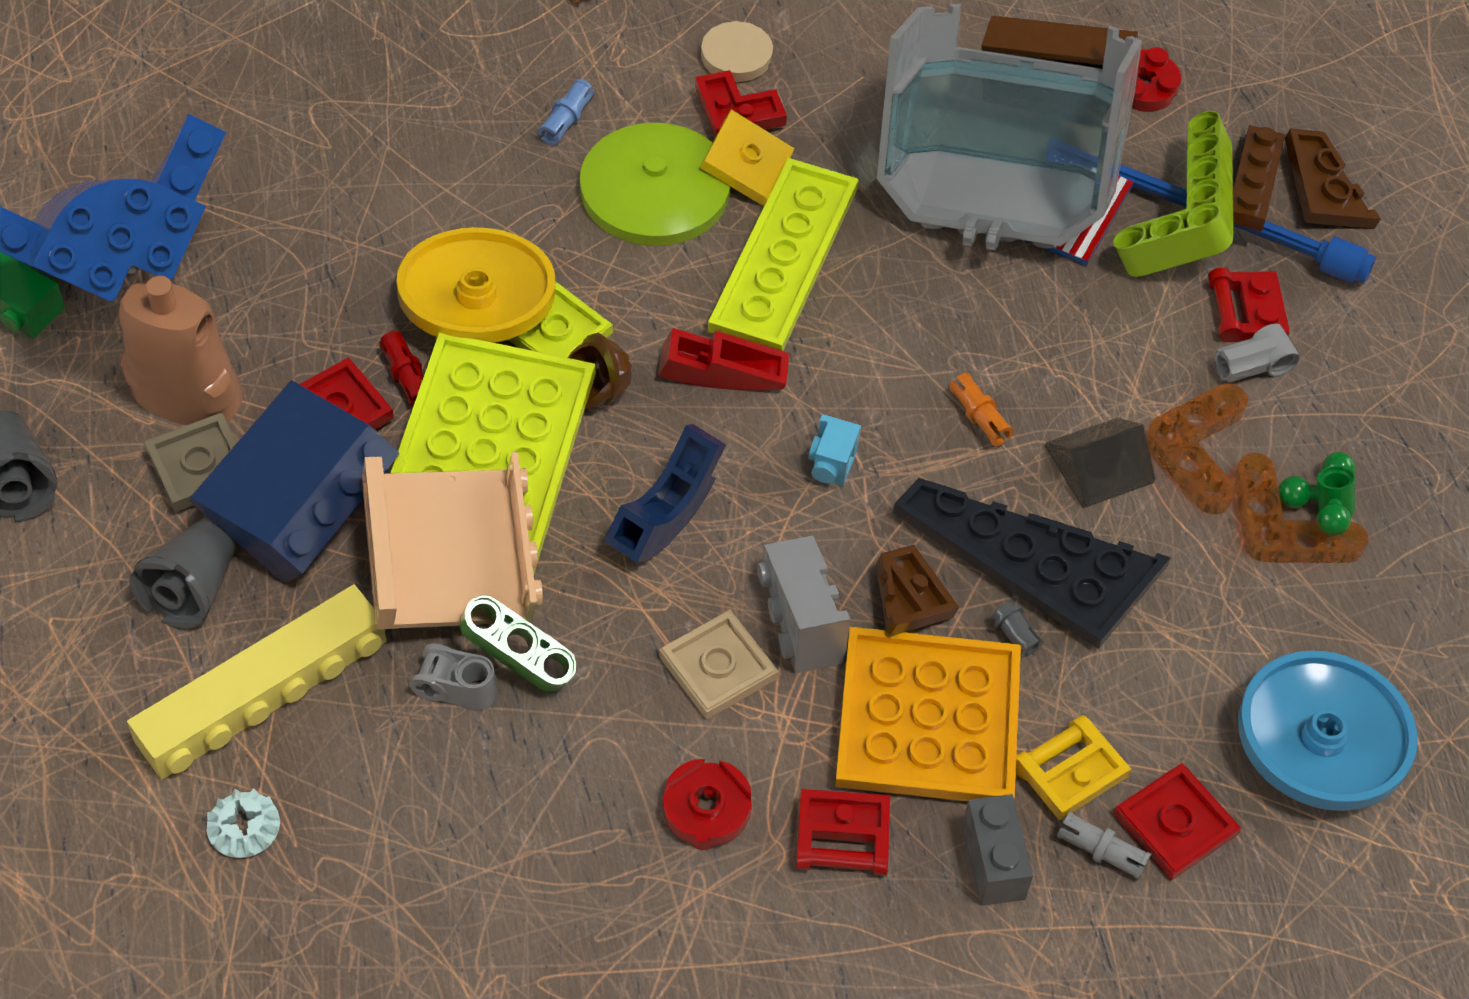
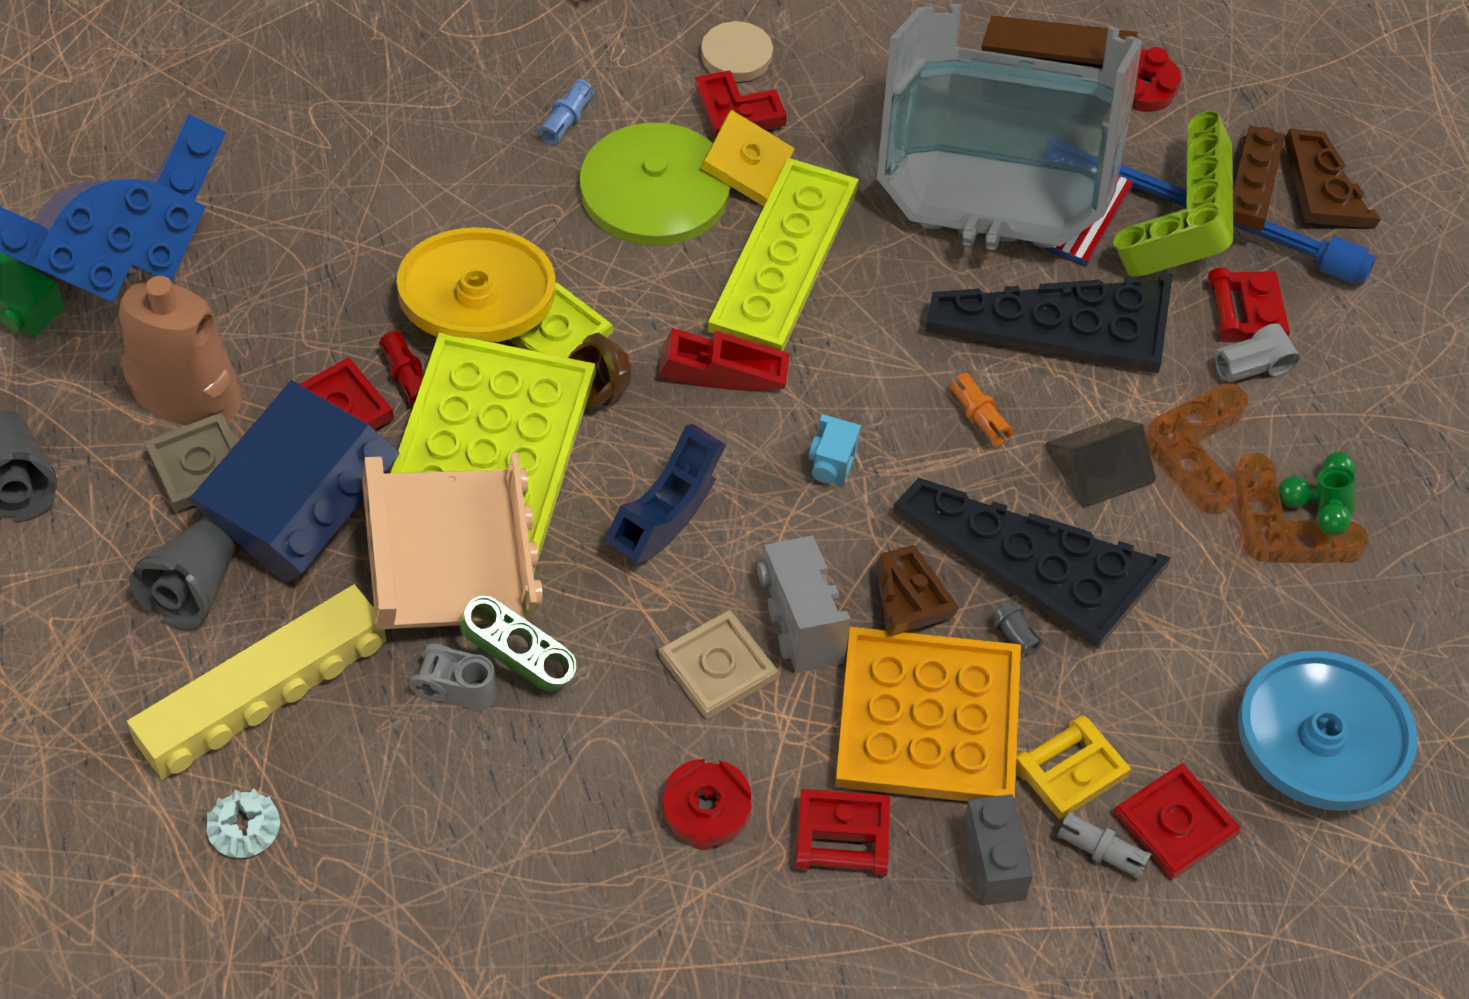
(1071, 319): none -> black wing

